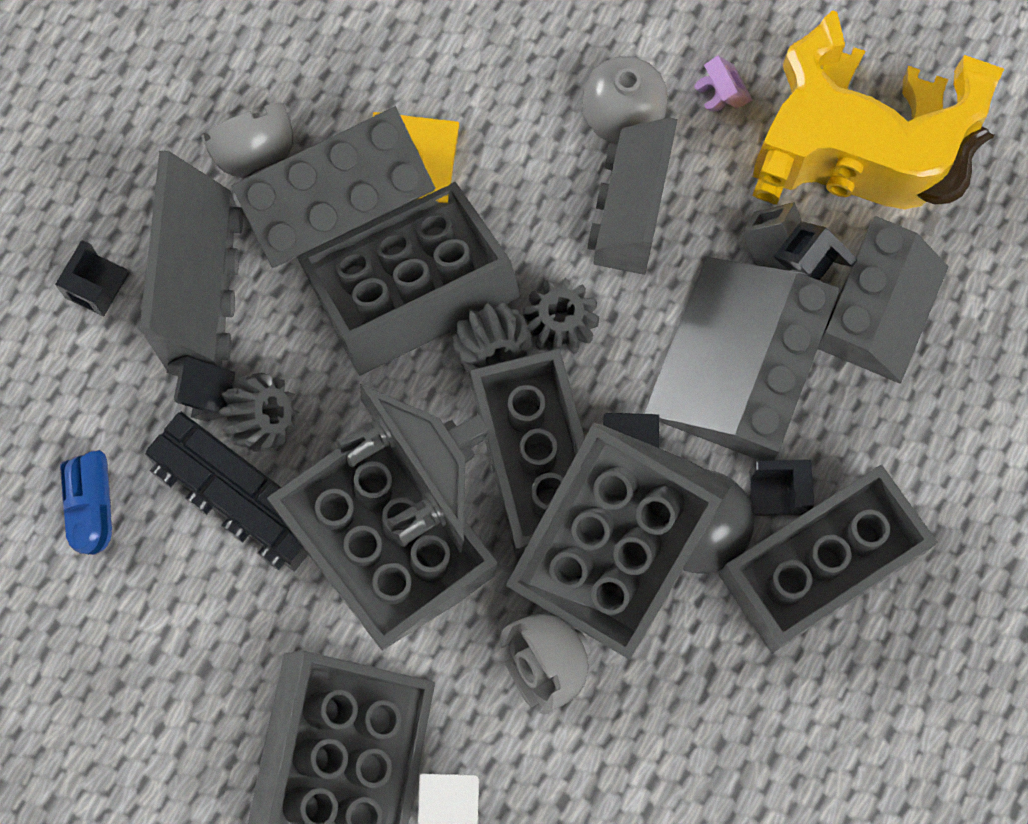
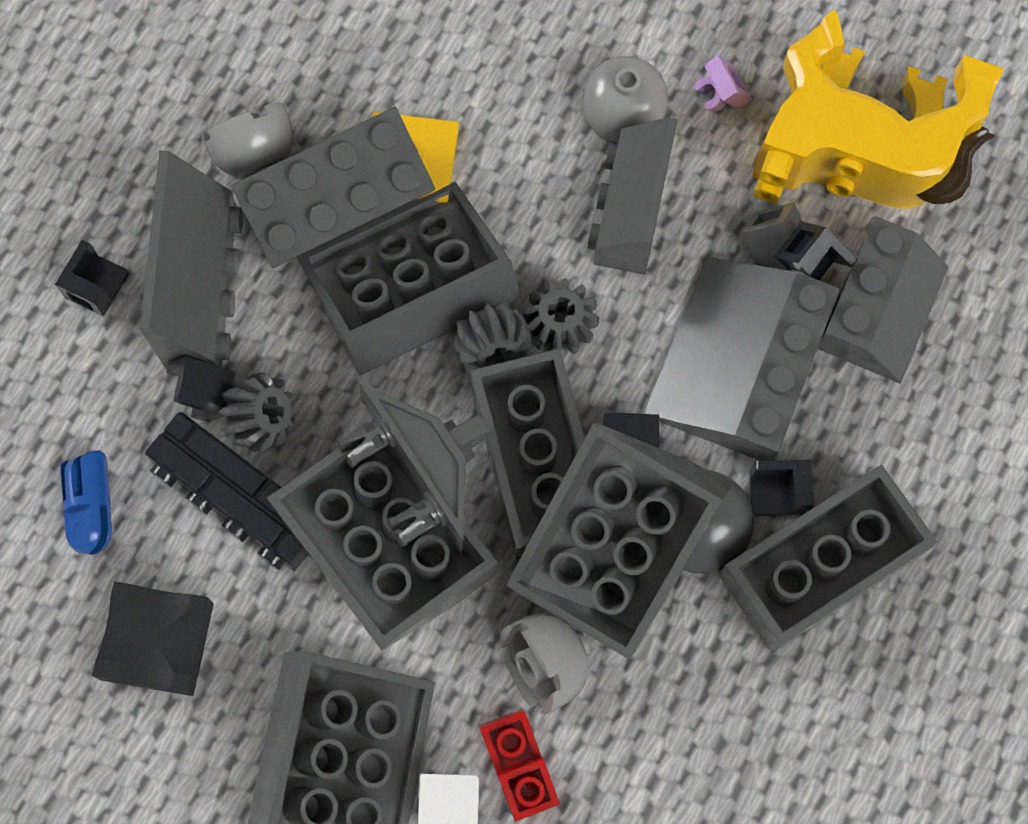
(153, 639): none -> black brick
(519, 765): none -> red slope

